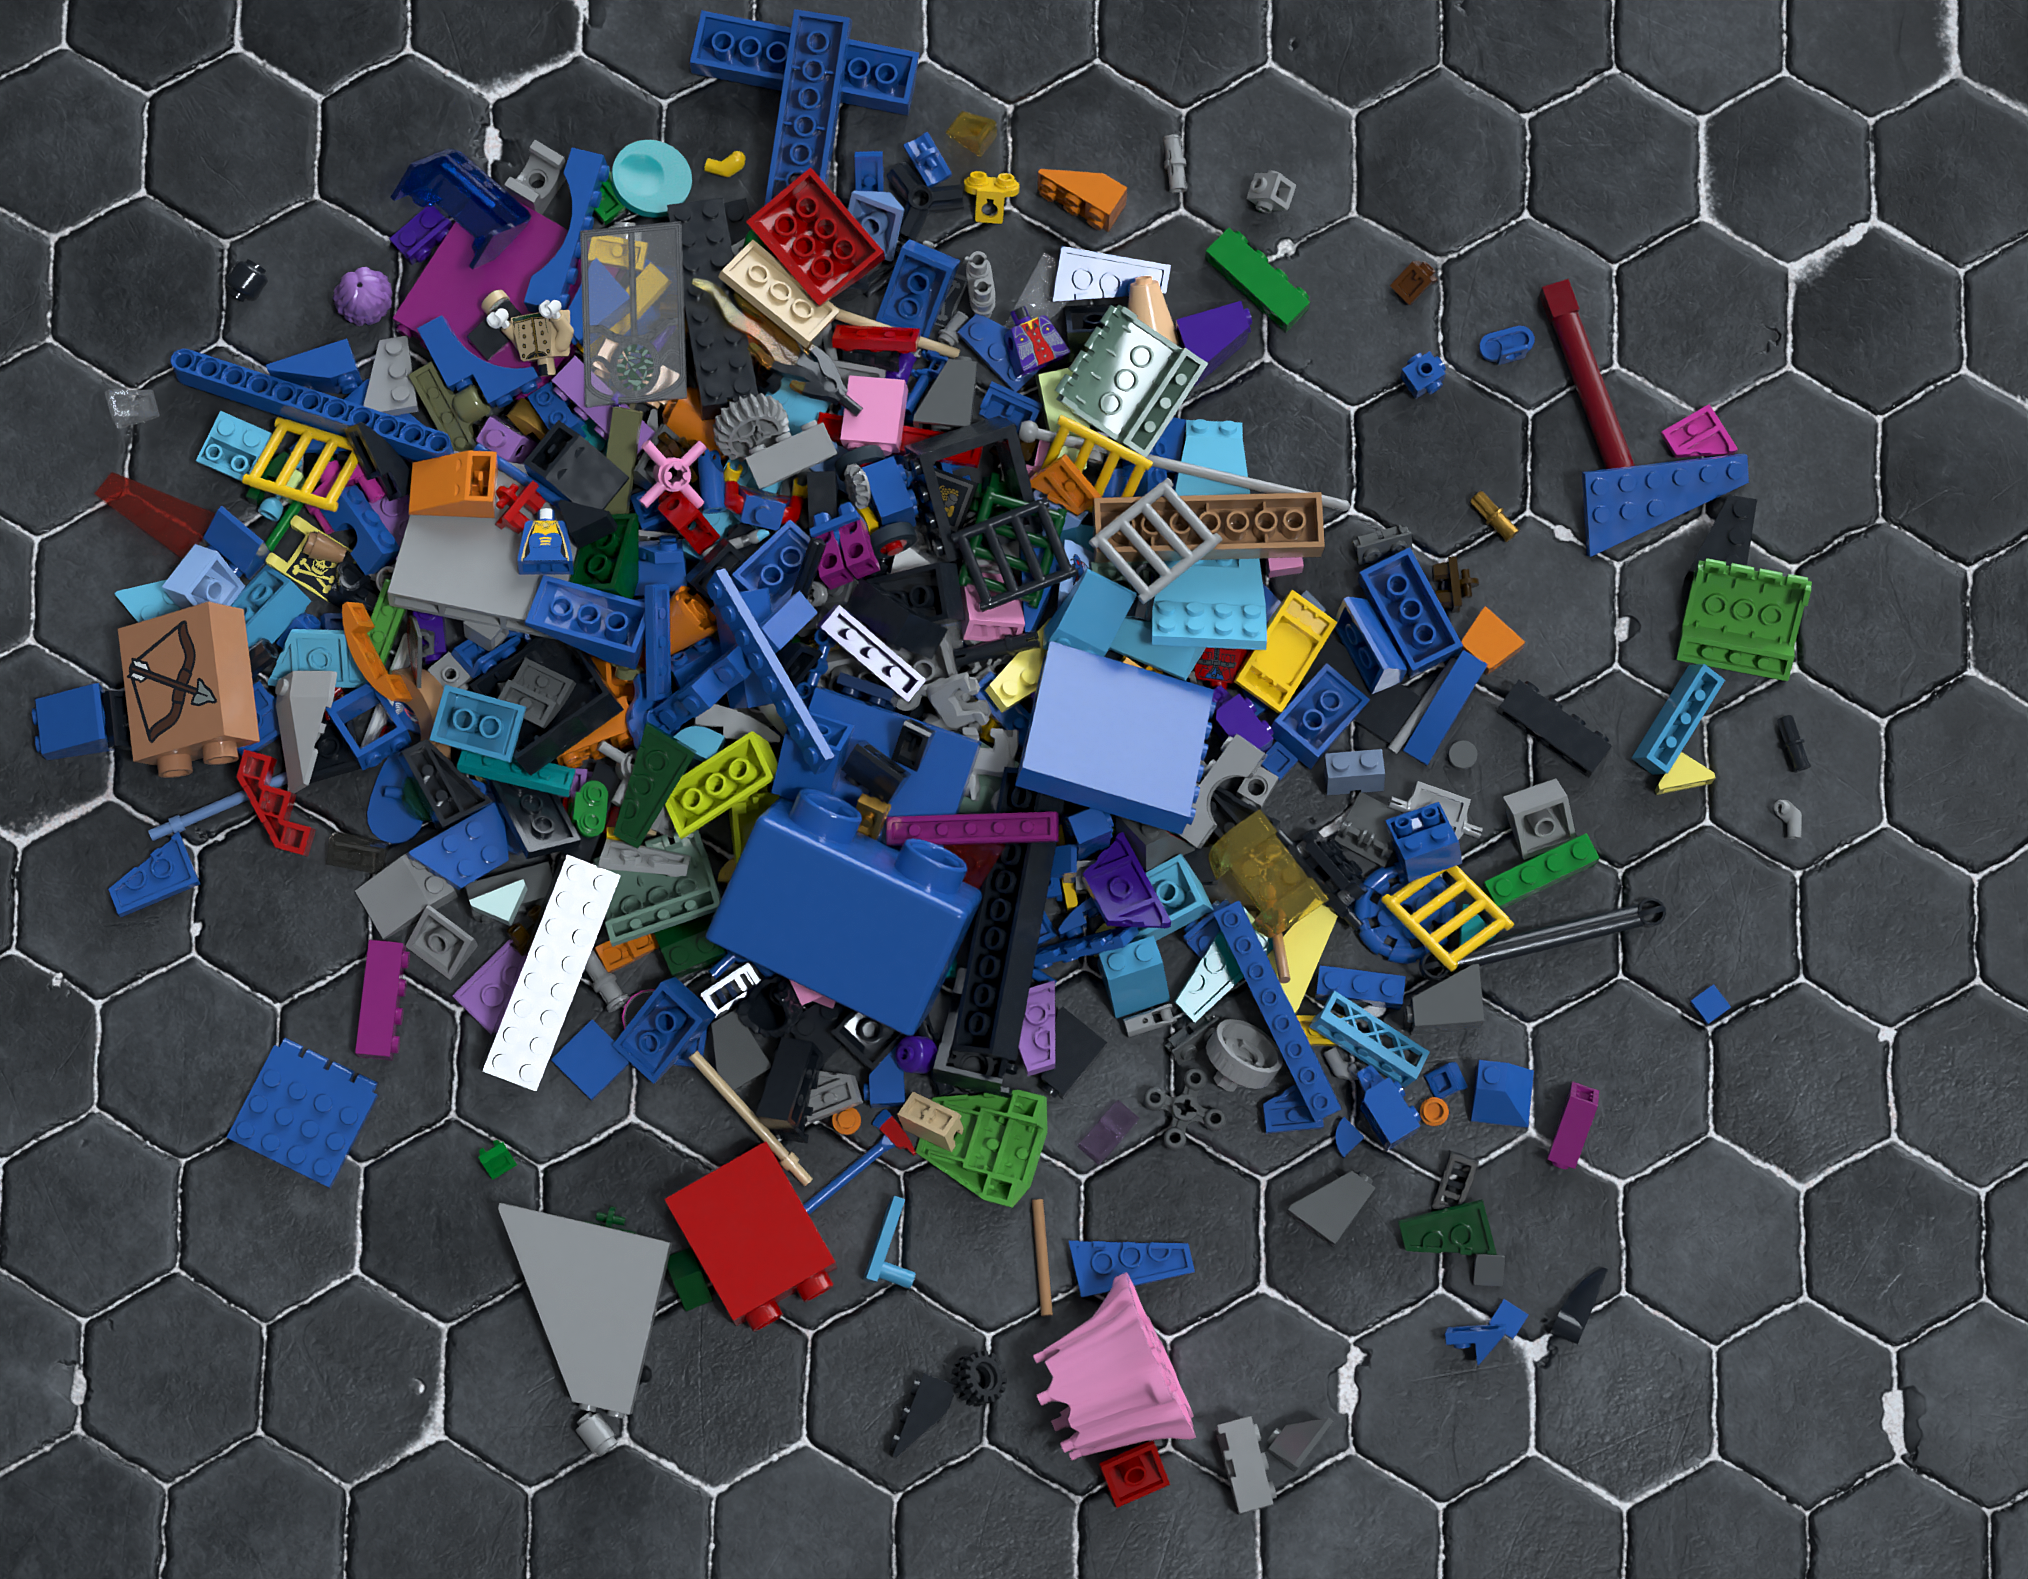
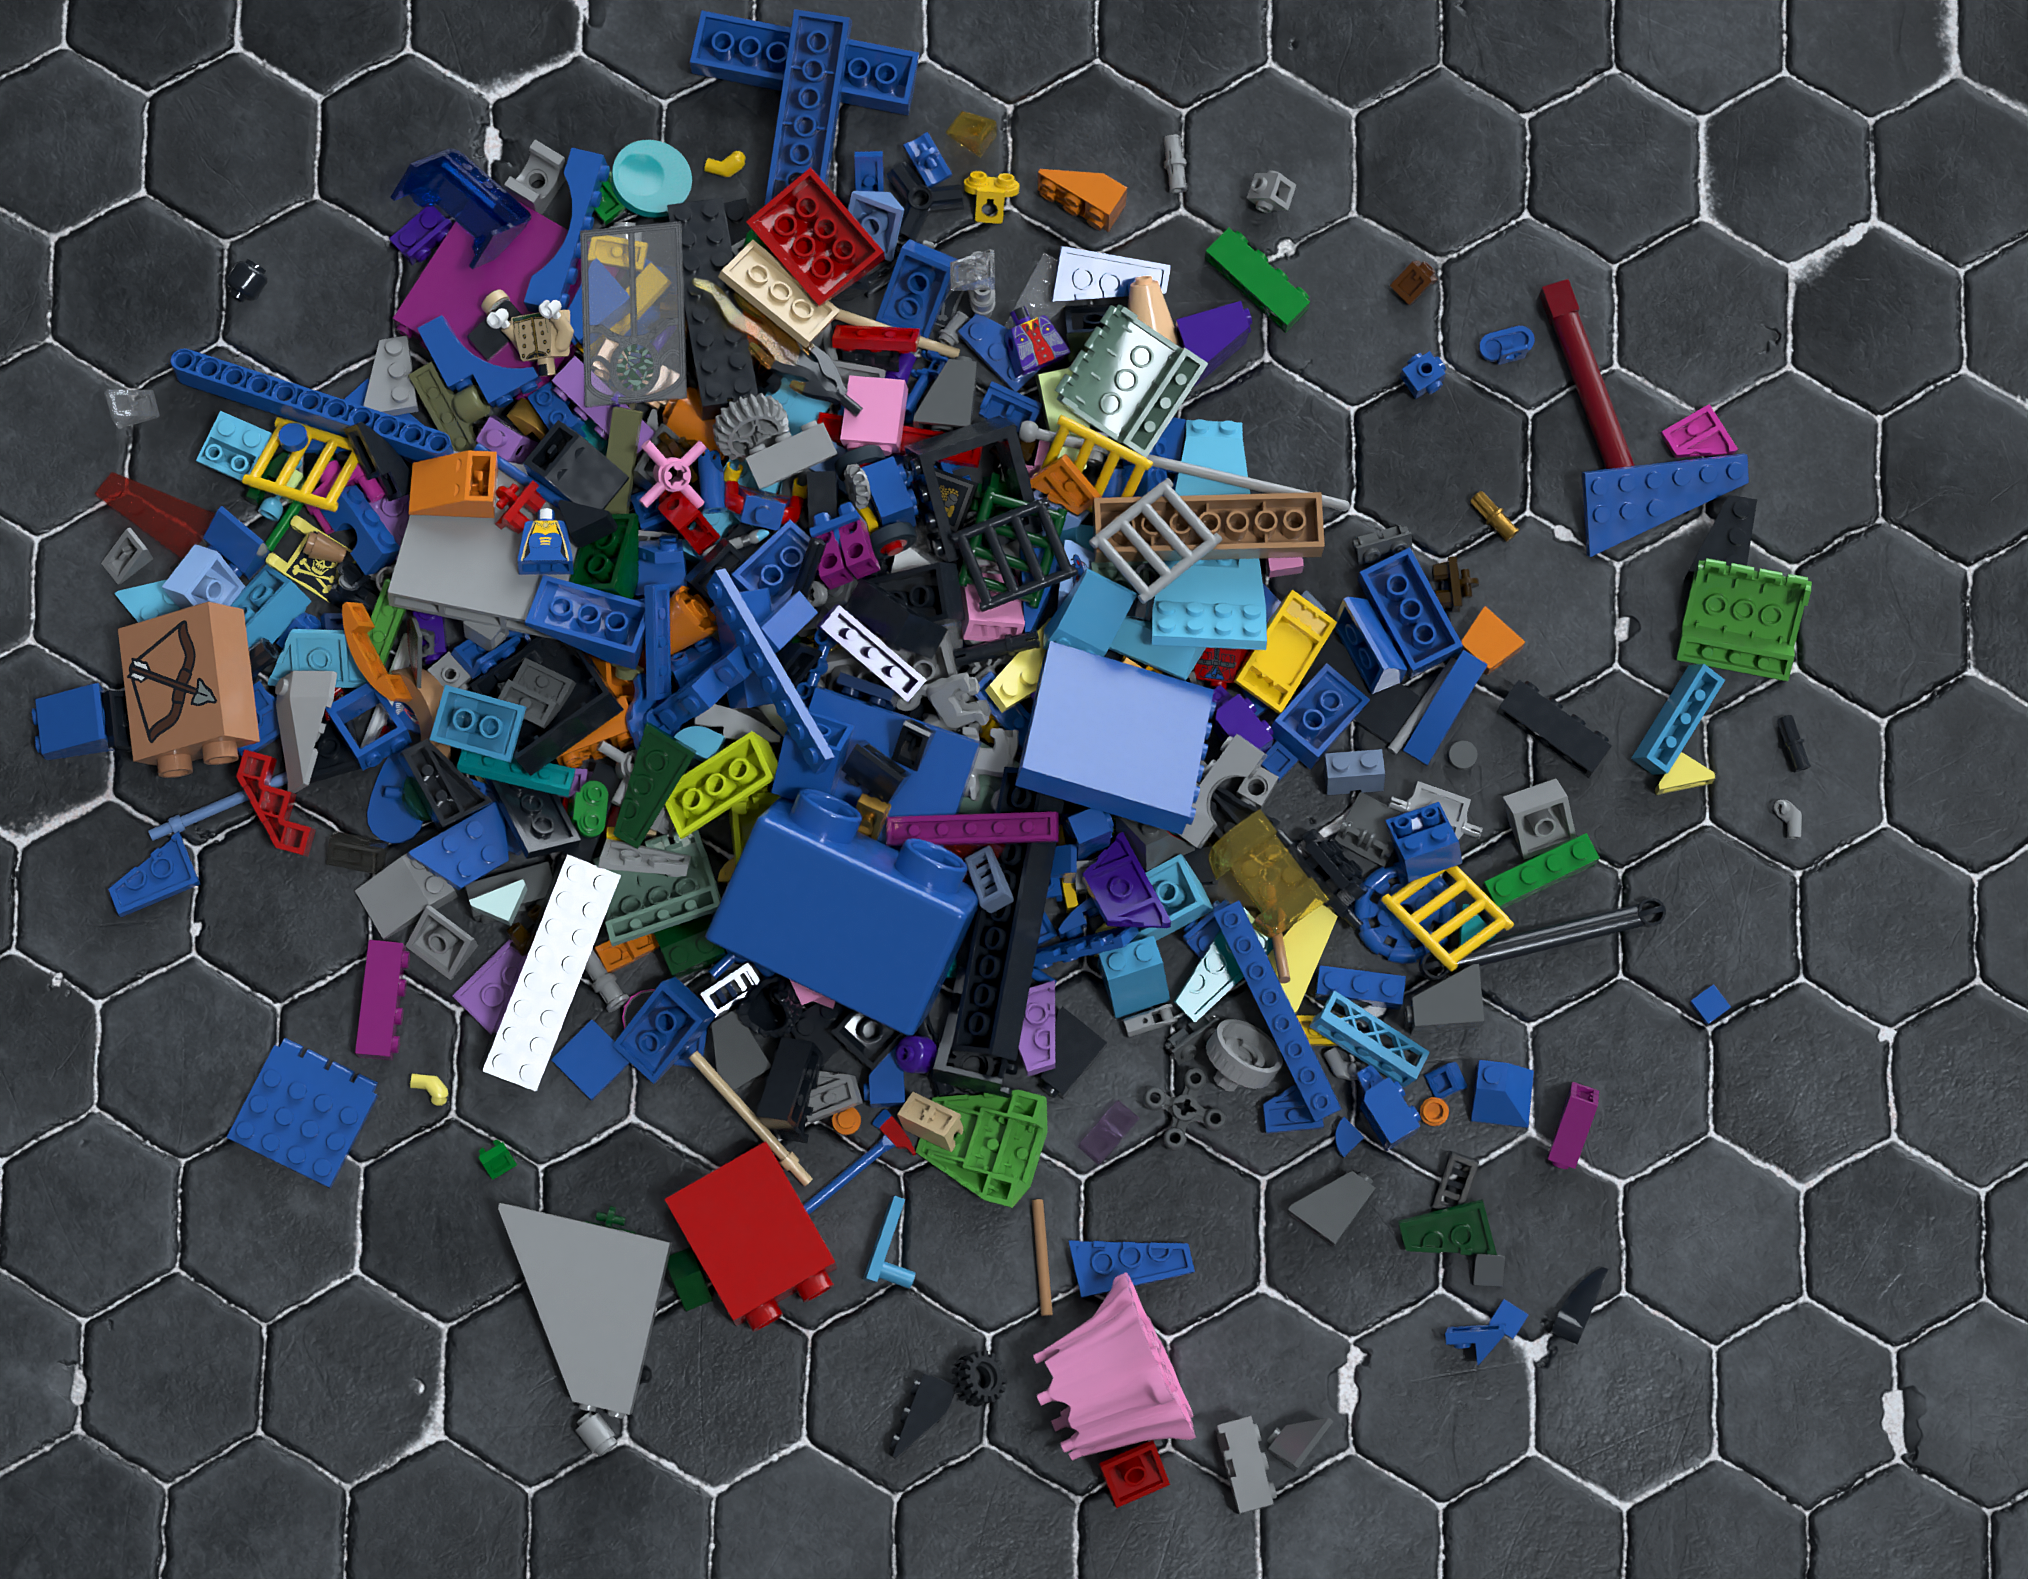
(126, 557): none -> light grey slope
(293, 437): none -> blue tile
(321, 369): blue slope -> none
(363, 303): medium lavender hair -> none
(433, 1085): none -> light yellow arm
(973, 272): none -> clear slope
(998, 894): none -> sand blue slope

